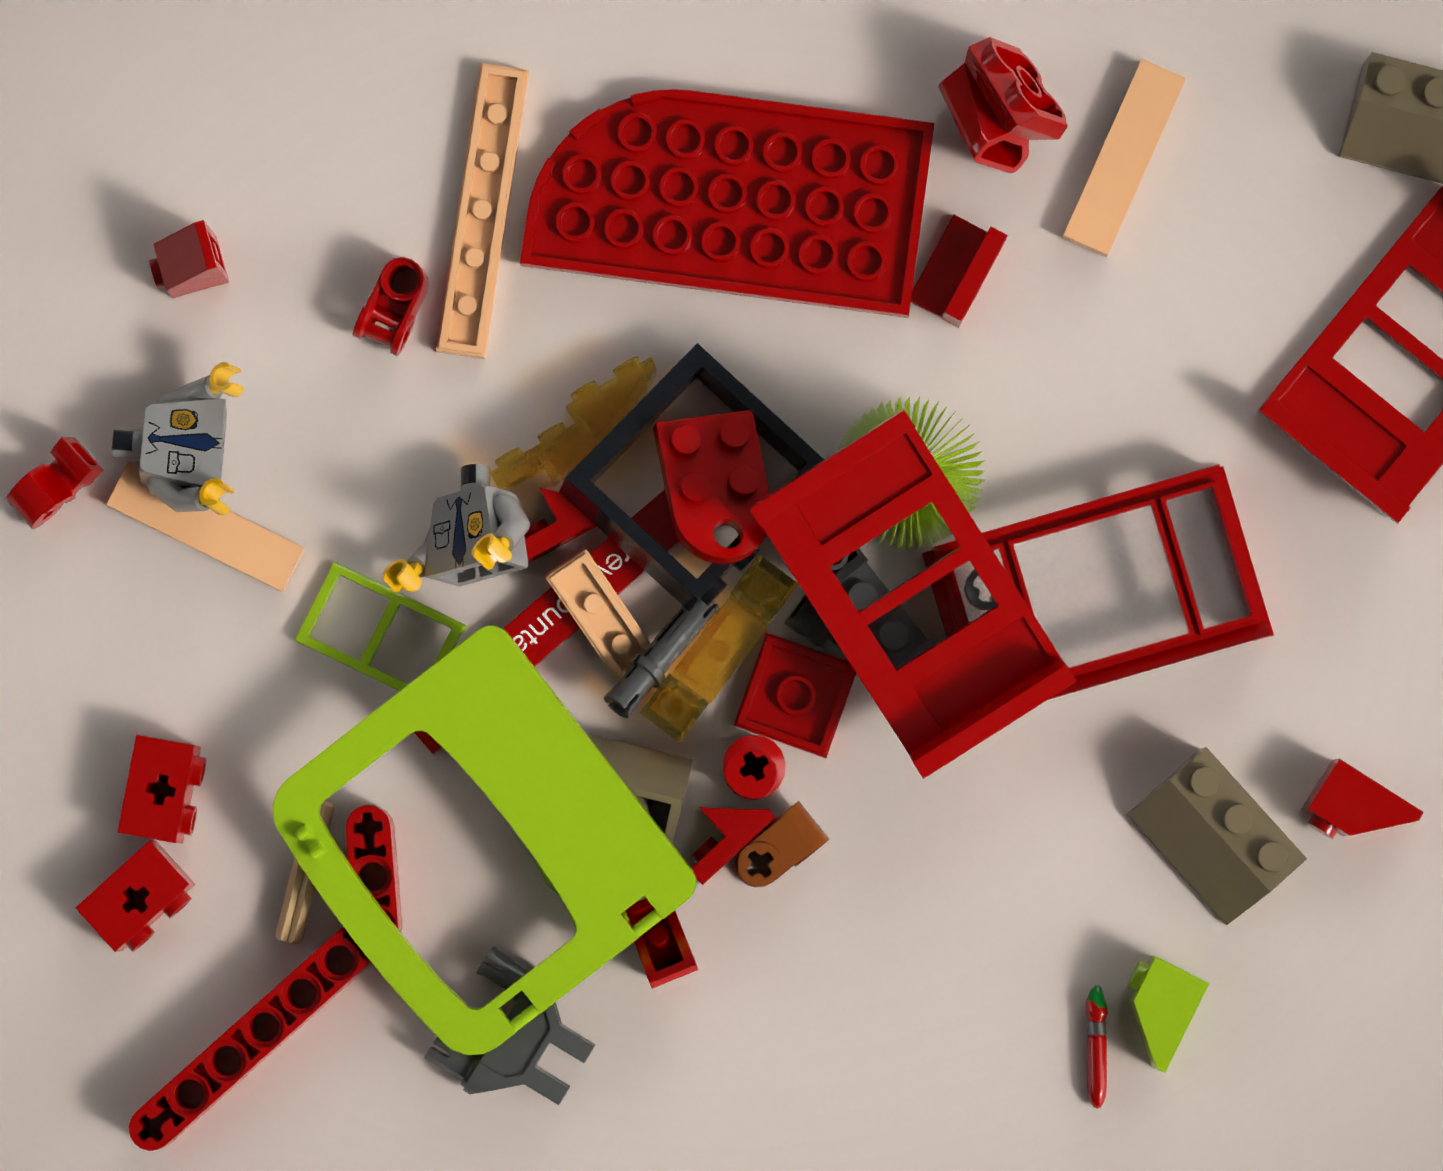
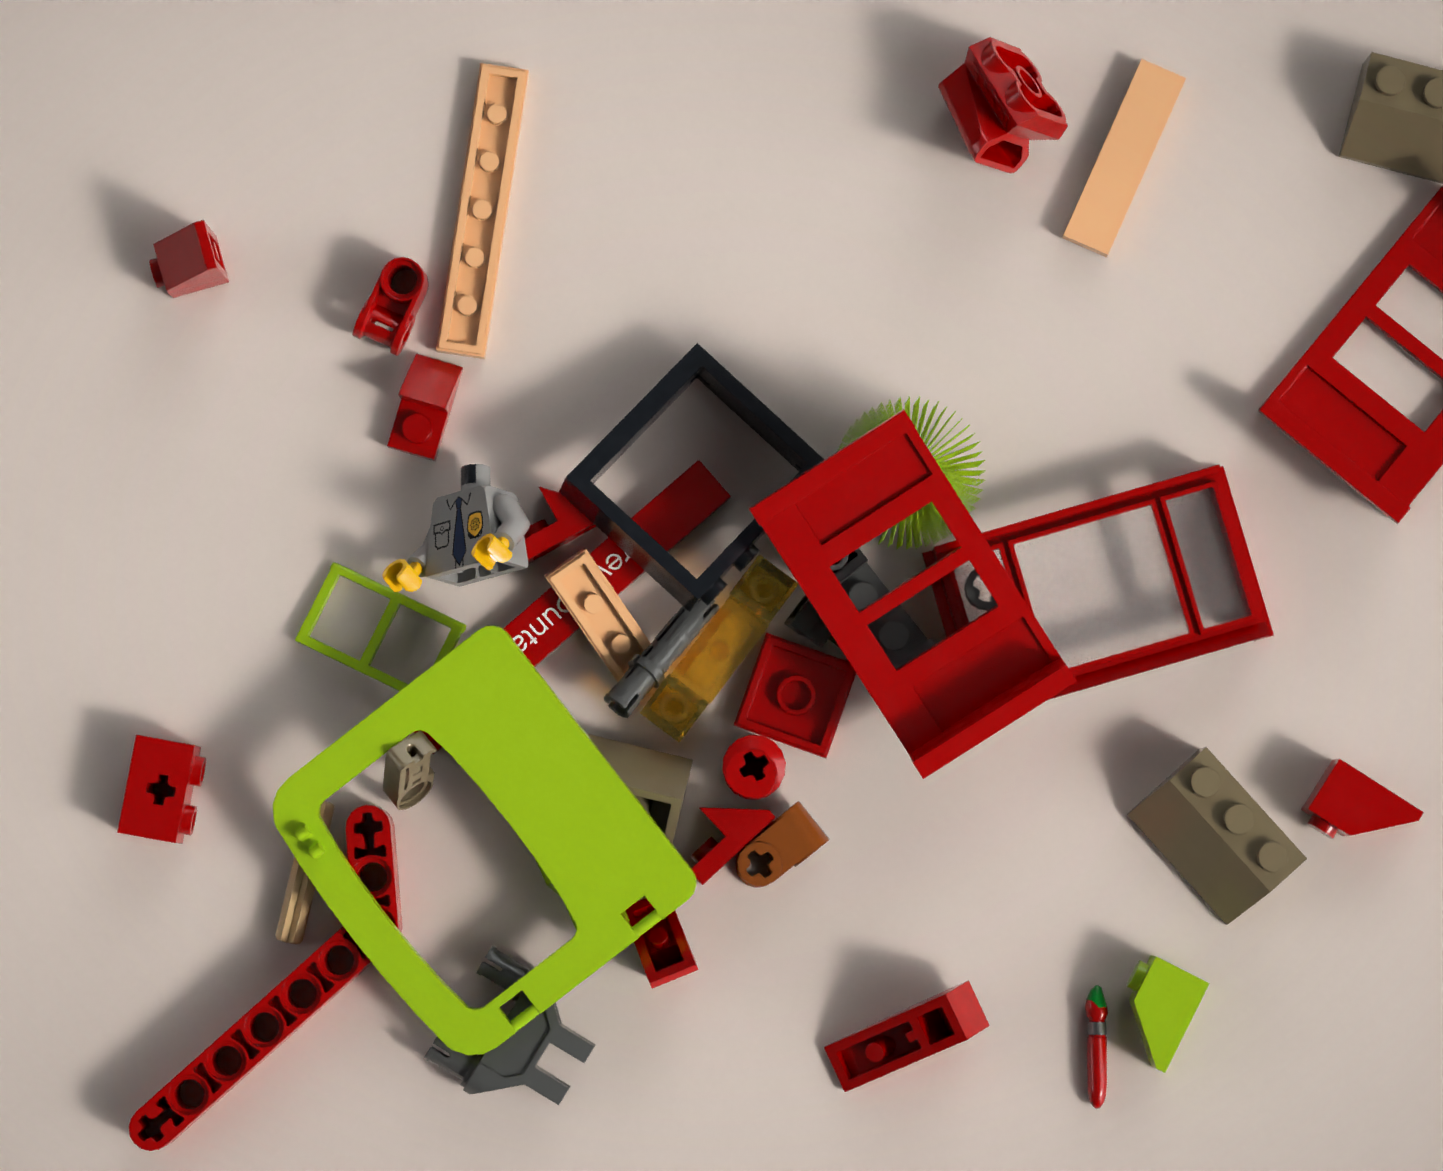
(52, 485): red leg -> none
(109, 903): red brick -> none
(184, 443): light grey torso -> none
(224, 538): light nougat tile -> none
(408, 771): none -> dark tan piece
(424, 407): none -> red slope
(594, 415): clear yellow slope -> none
(711, 480): red plate -> none
(737, 200): red plate -> none
(907, 1036): none -> red slope
(957, 270): red panel -> none

